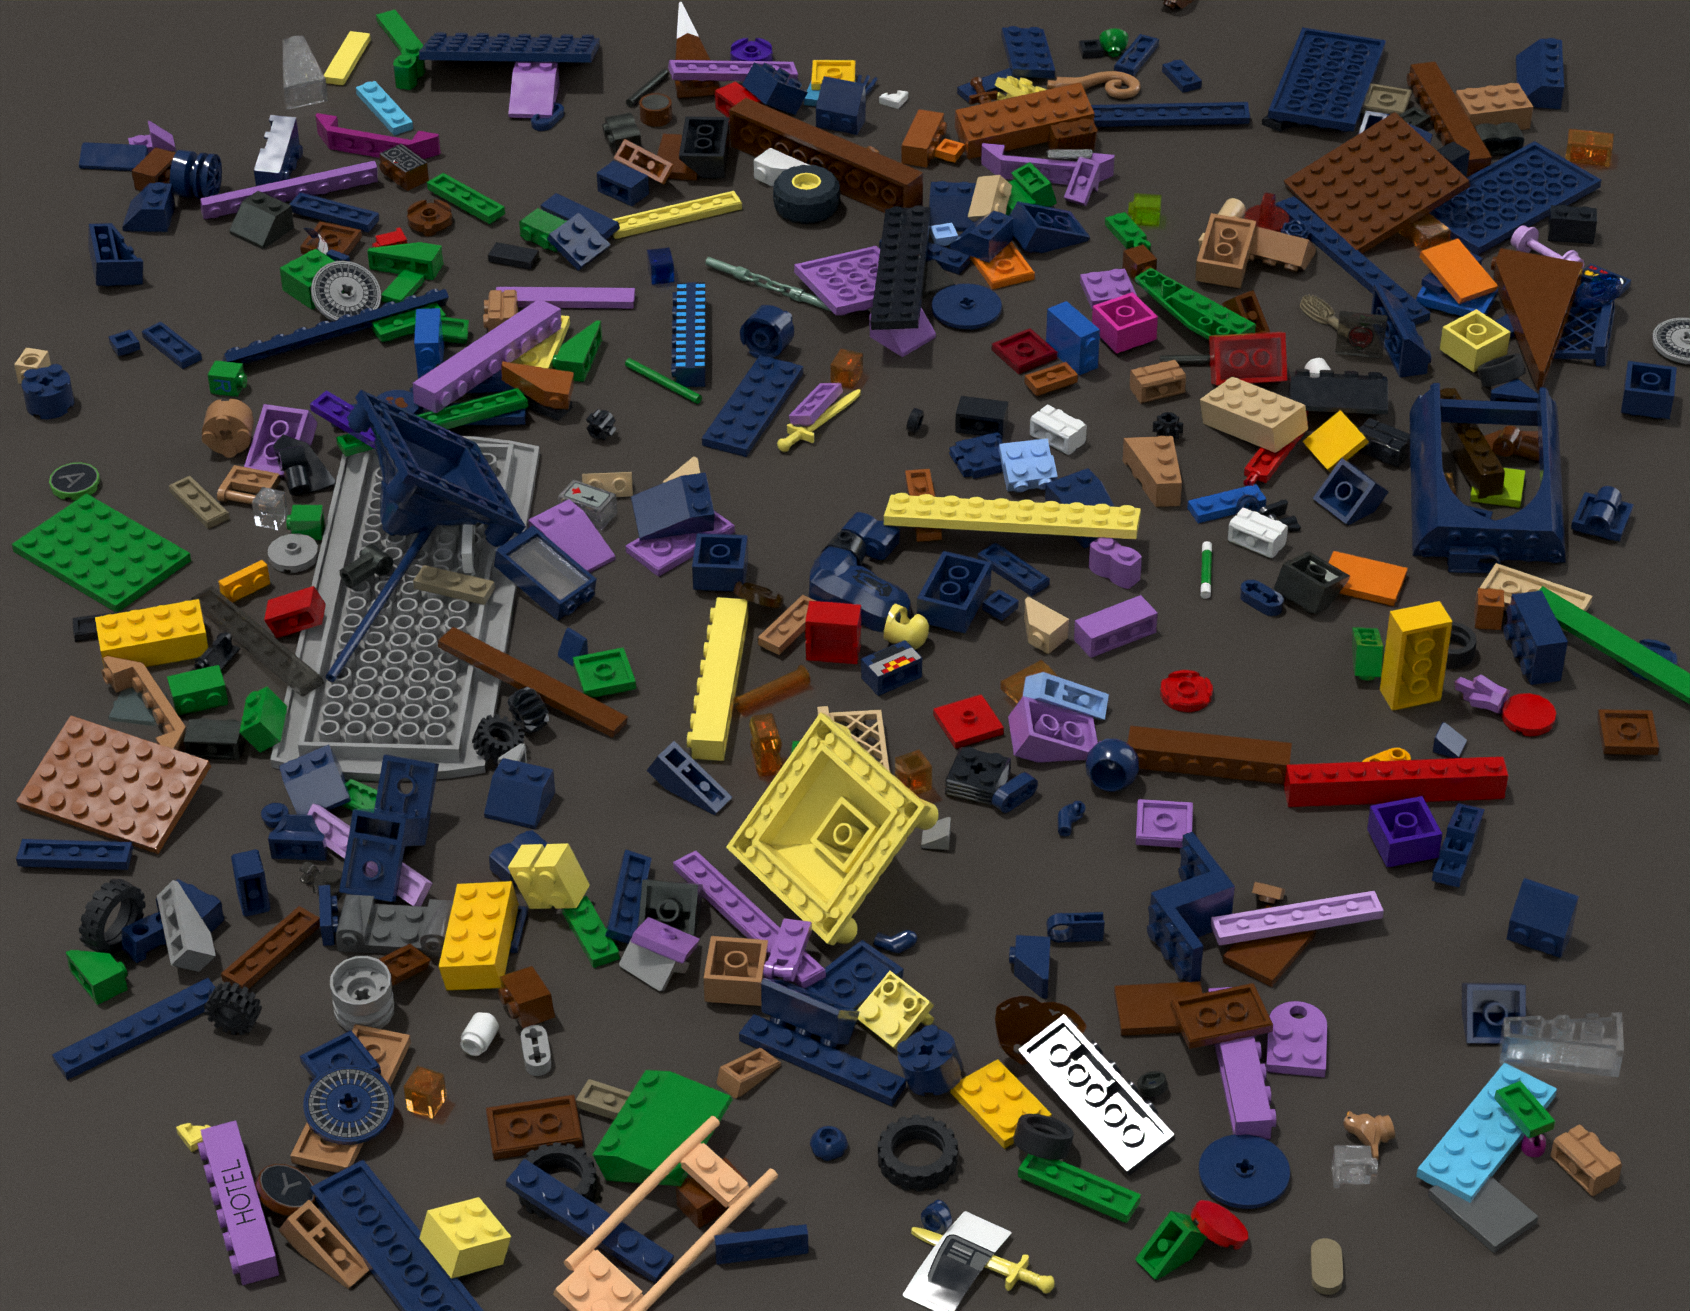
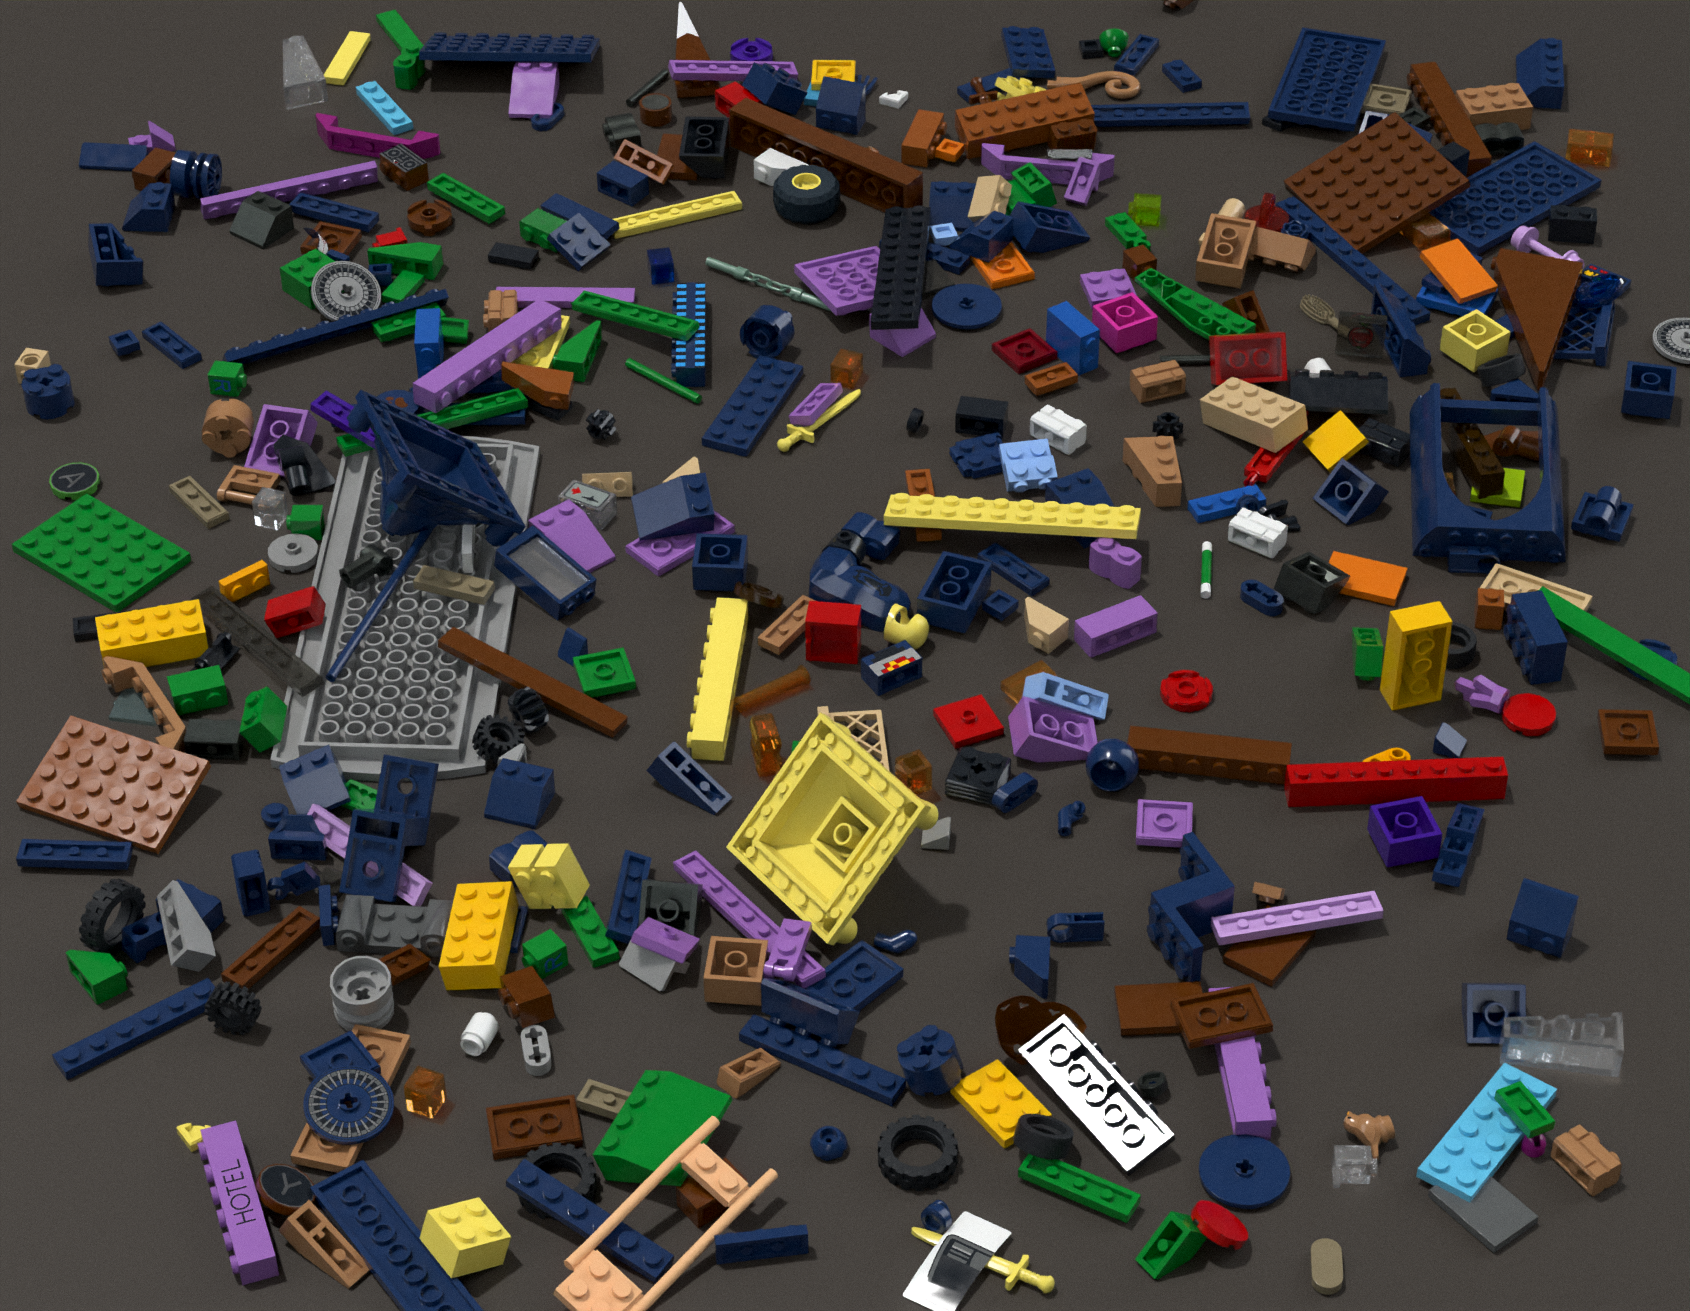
(280, 153): wedge -> none
(295, 879): none -> dark blue plate
(382, 273): none -> dark blue brick
(545, 953): none -> green brick
(635, 315): none -> green tile
(894, 1010): light yellow plate -> none
(1295, 1043): medium lavender plate -> none

